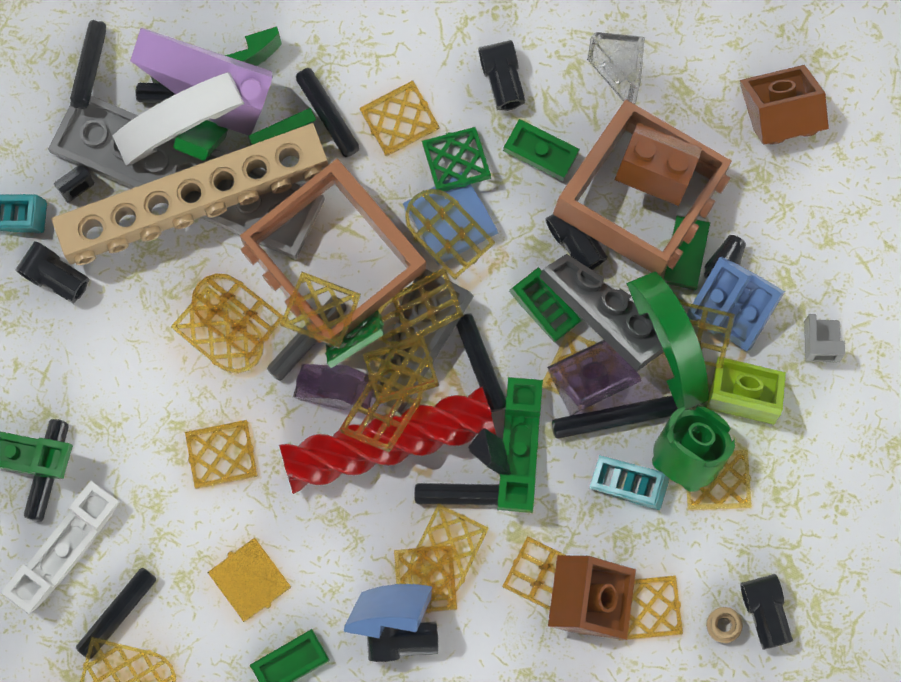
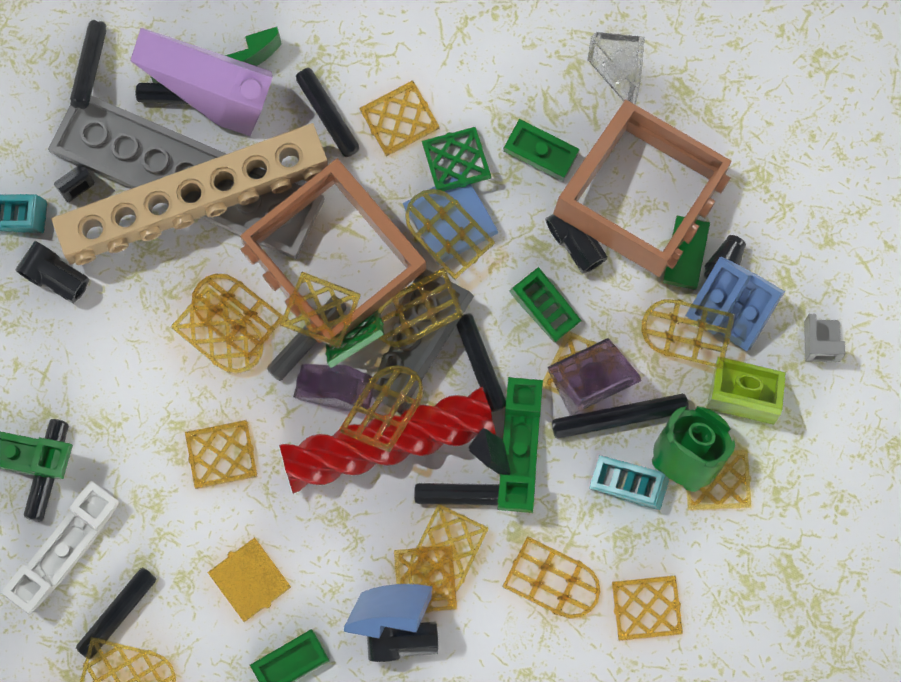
(175, 116): white slope -> none
(201, 140): green tile -> none
(291, 123): green plate -> none
(403, 390): clear yellow window -> none
(501, 66): black piece -> none
(591, 597): dark orange slope -> none
(604, 310): dark grey wing -> none
(658, 164): dark orange slope -> none
(676, 337): green slope -> none
(734, 620): tan plate -> none
(765, 601): black piece -> none
(785, 104): dark orange slope -> none

